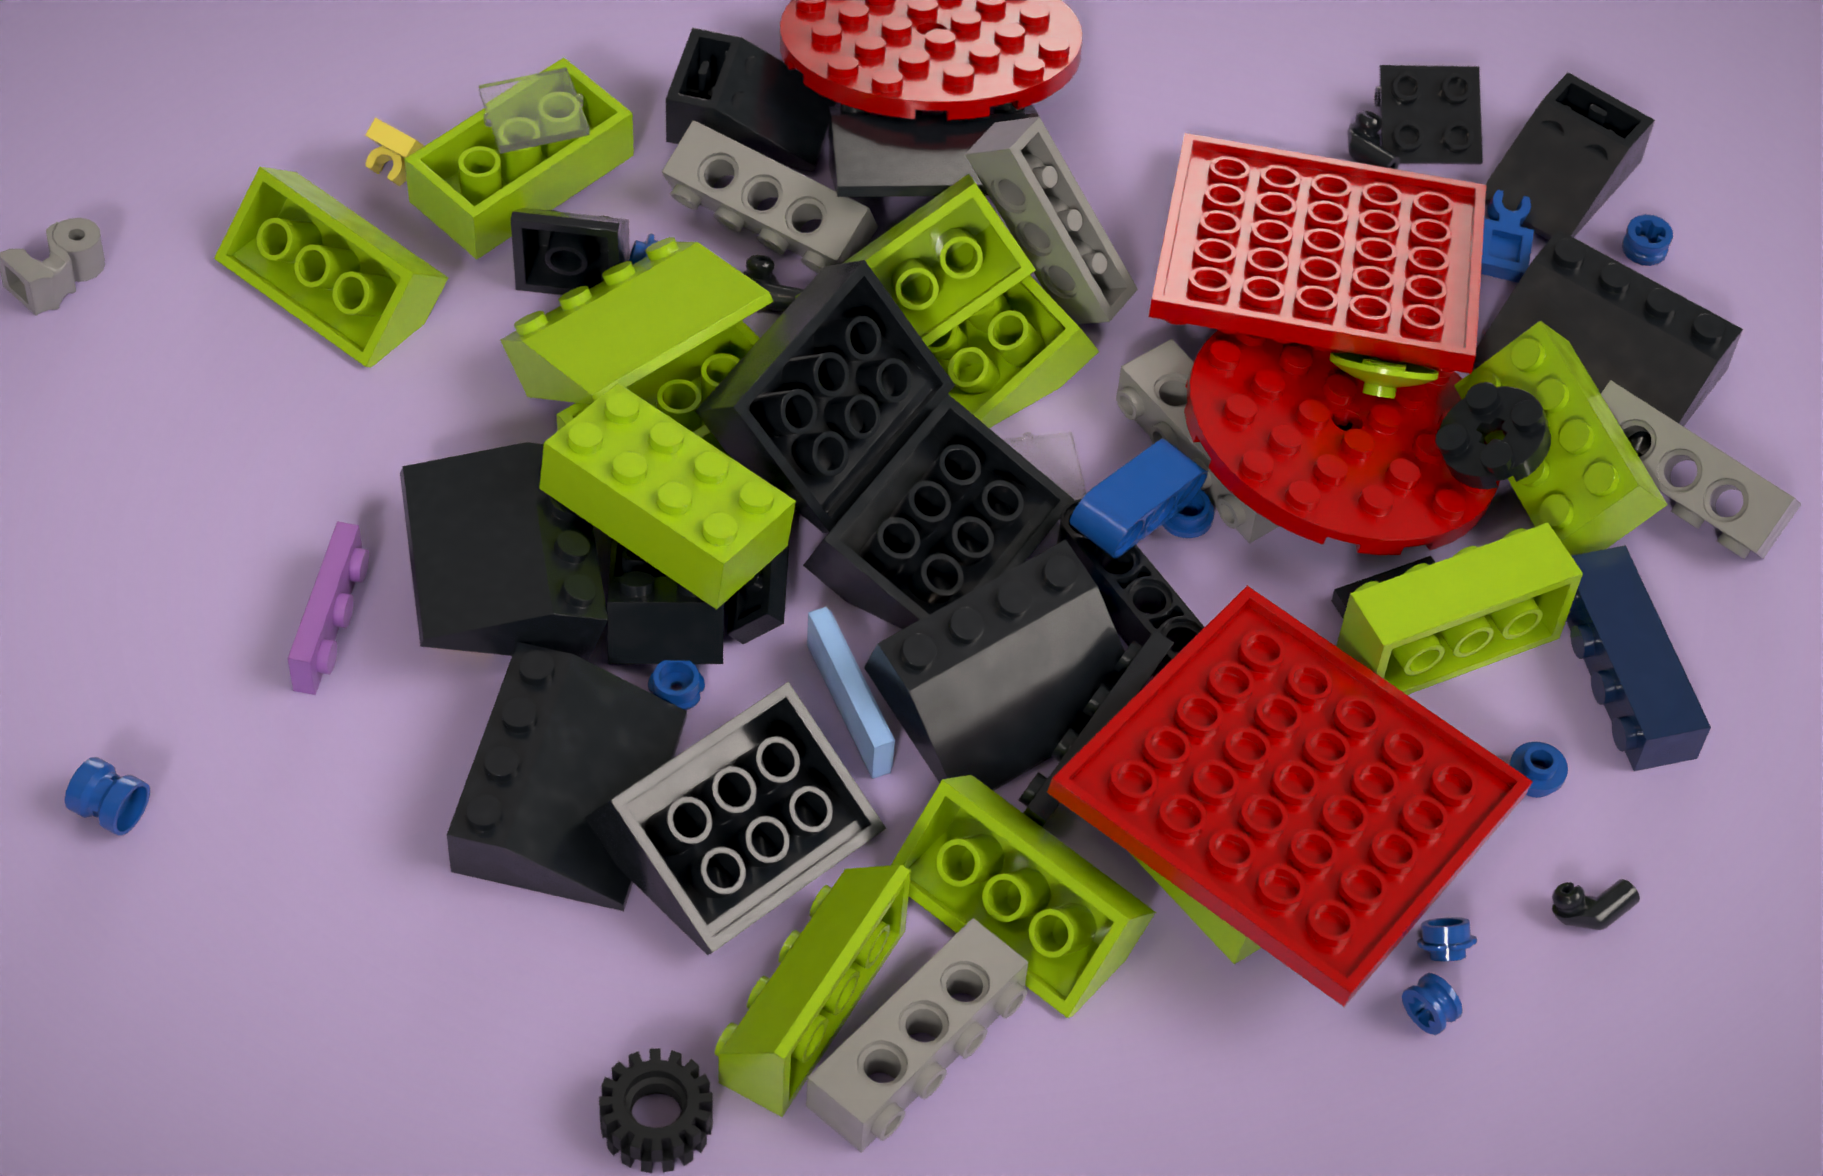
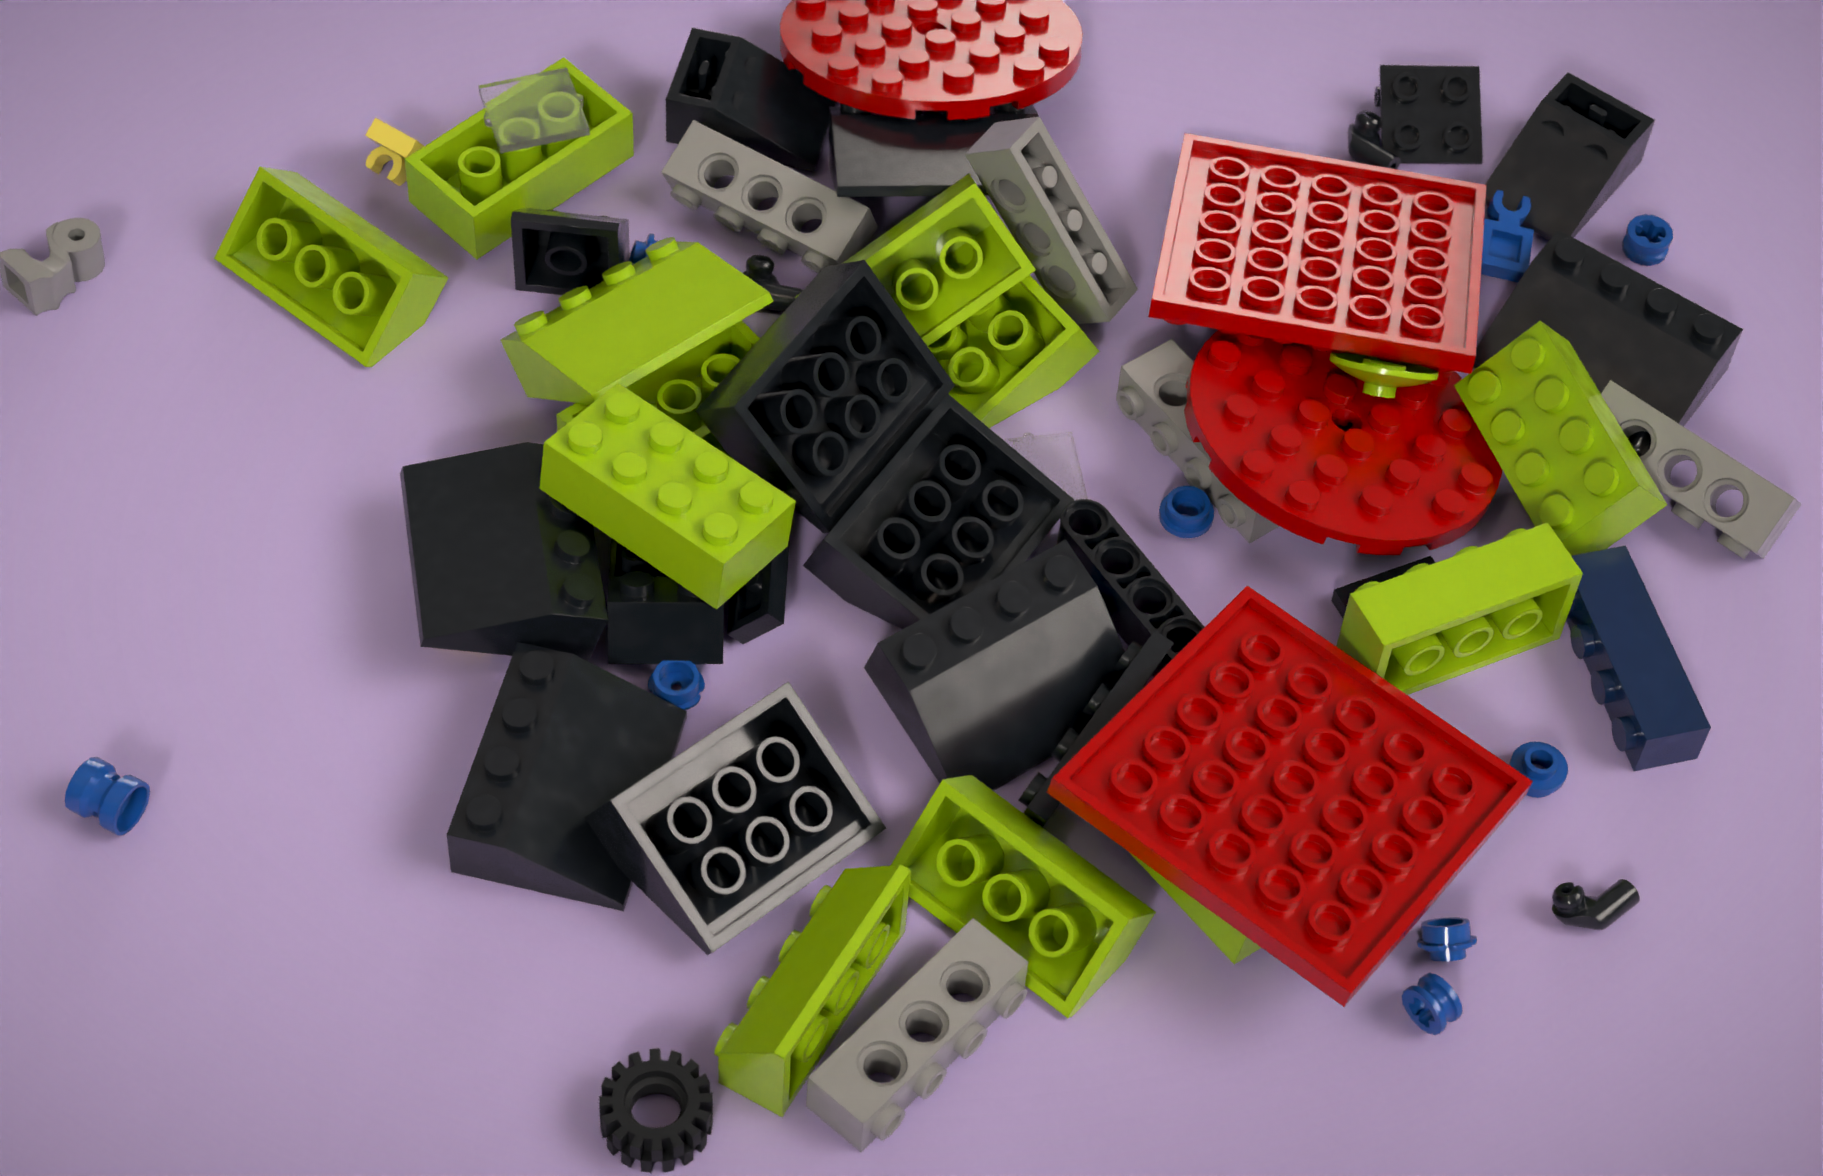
(328, 608): medium lavender plate -> none
(850, 692): light blue tile -> none
(1138, 498): blue beam -> none
(1491, 410): black plate -> none

